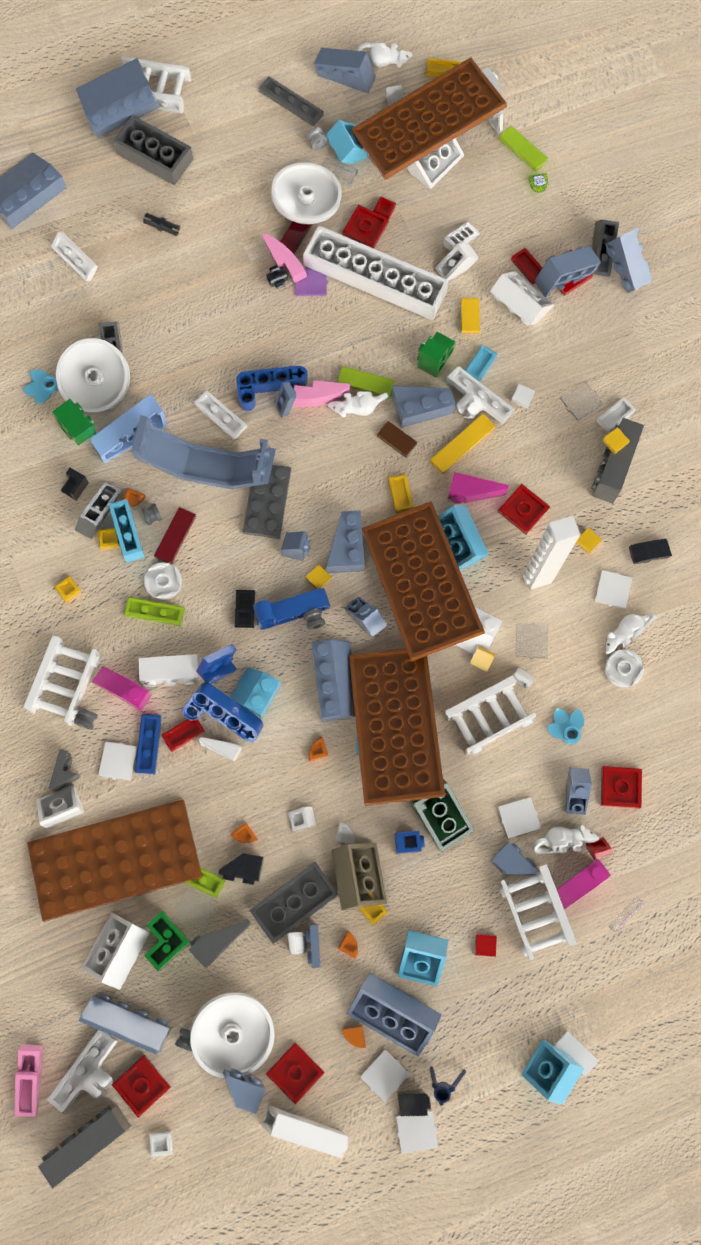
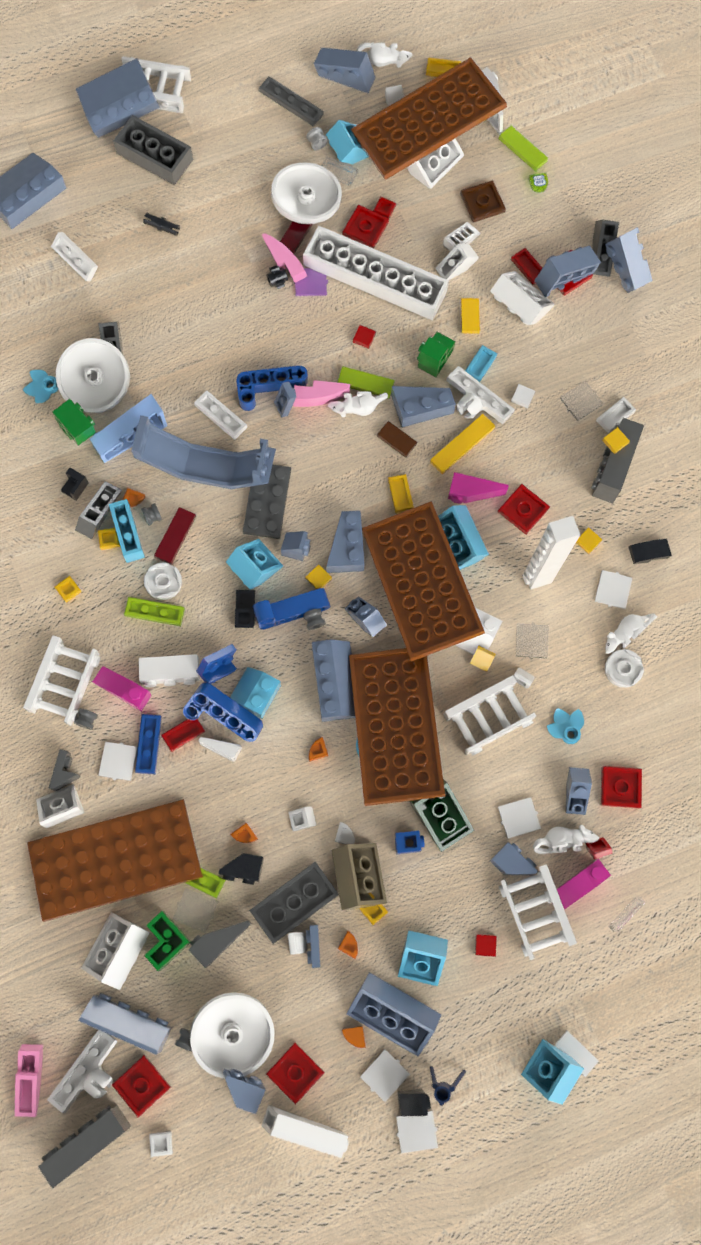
(253, 563): none -> medium azure slope
(364, 336): none -> red tile
(483, 201): none -> reddish brown tile

